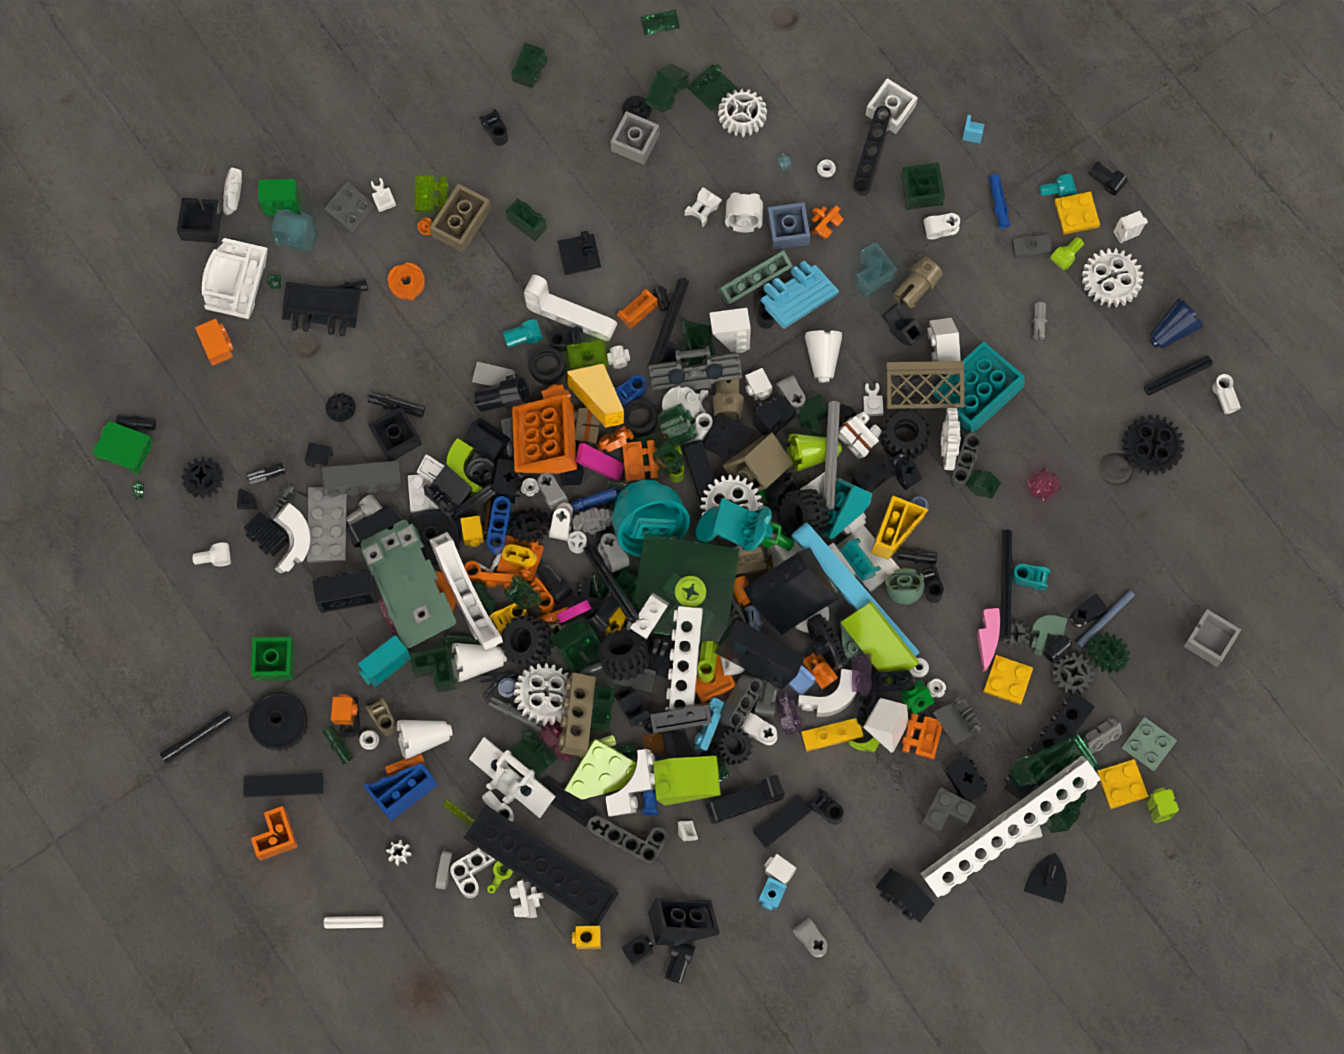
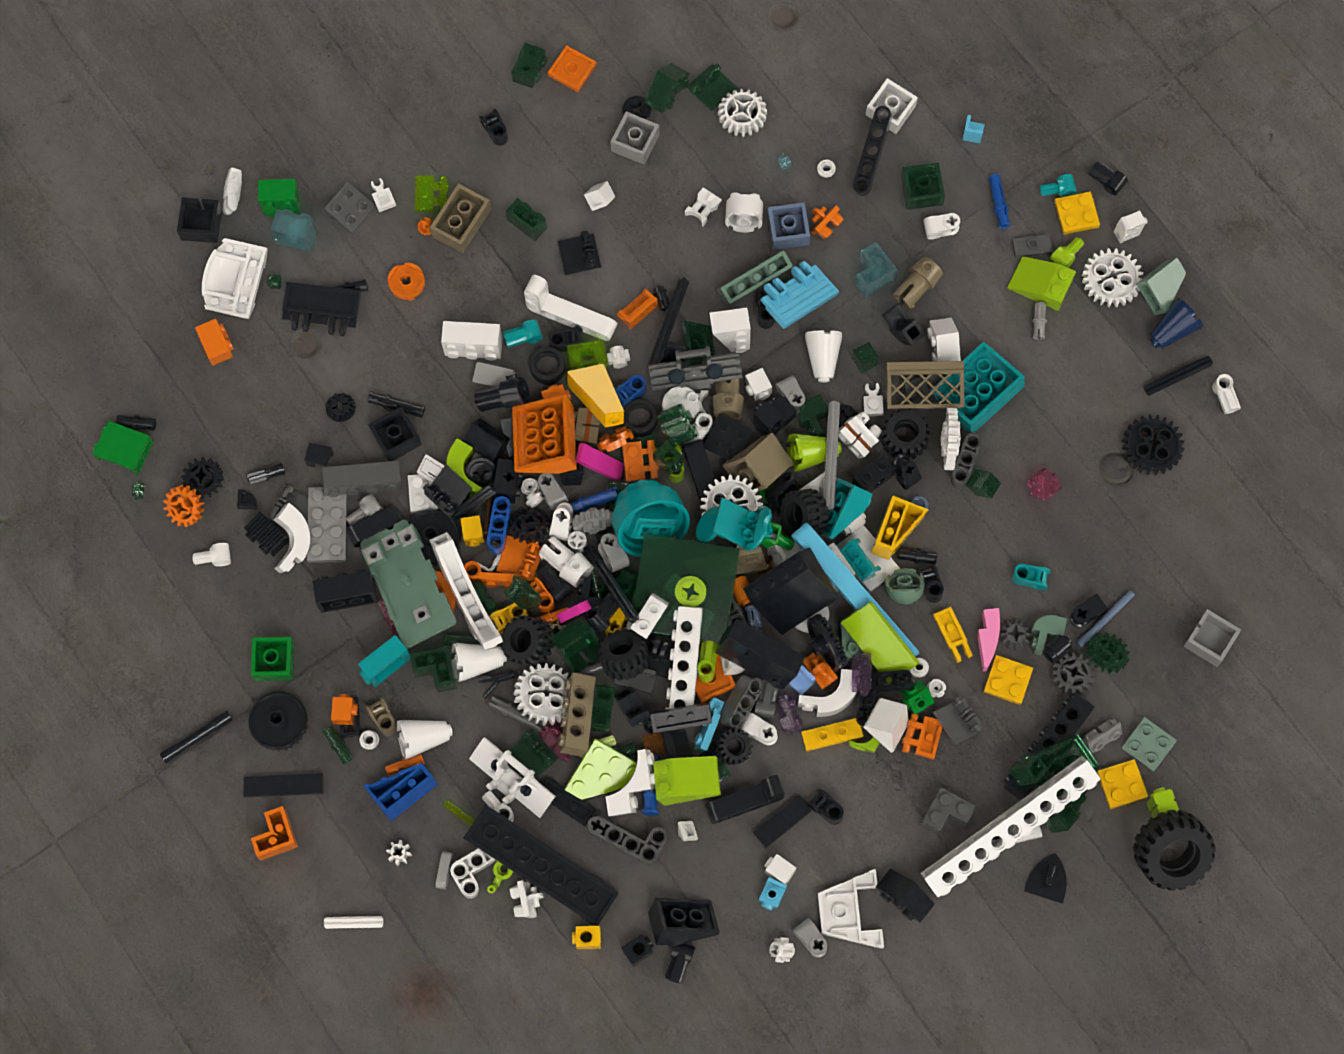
(182, 506): none -> orange gear
(471, 340): none -> white brick
(506, 687): sand blue plate -> none
(520, 552): yellow beam -> none
(534, 499): none -> white plate
(571, 566): none -> white piece
(572, 68): none -> orange tile
(599, 195): none -> white panel
(660, 22): clear green plate -> none
(782, 950): none -> white gear
(841, 911): none -> white wing
(865, 357): none -> clear green brick
(952, 632): none -> yellow hinge
(956, 773): black brick -> none
(1006, 584): black axle -> none
(1042, 281): none -> lime slope
(1162, 285): none -> slope
(1184, 869): none -> black tyre

